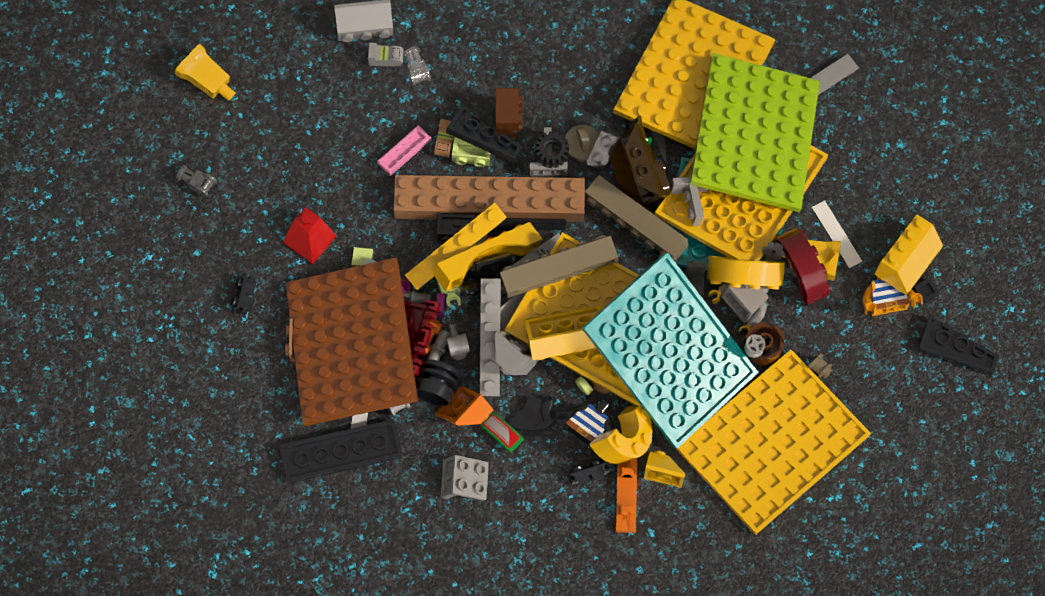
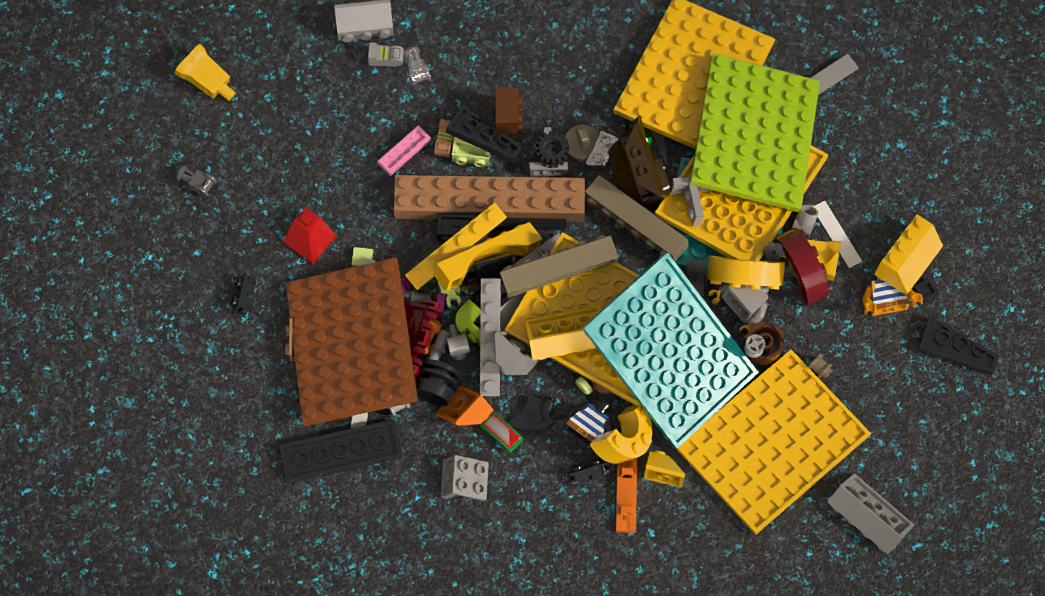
(466, 320): none -> lime brick
(806, 219): none -> light grey piece
(870, 513): none -> light grey slope

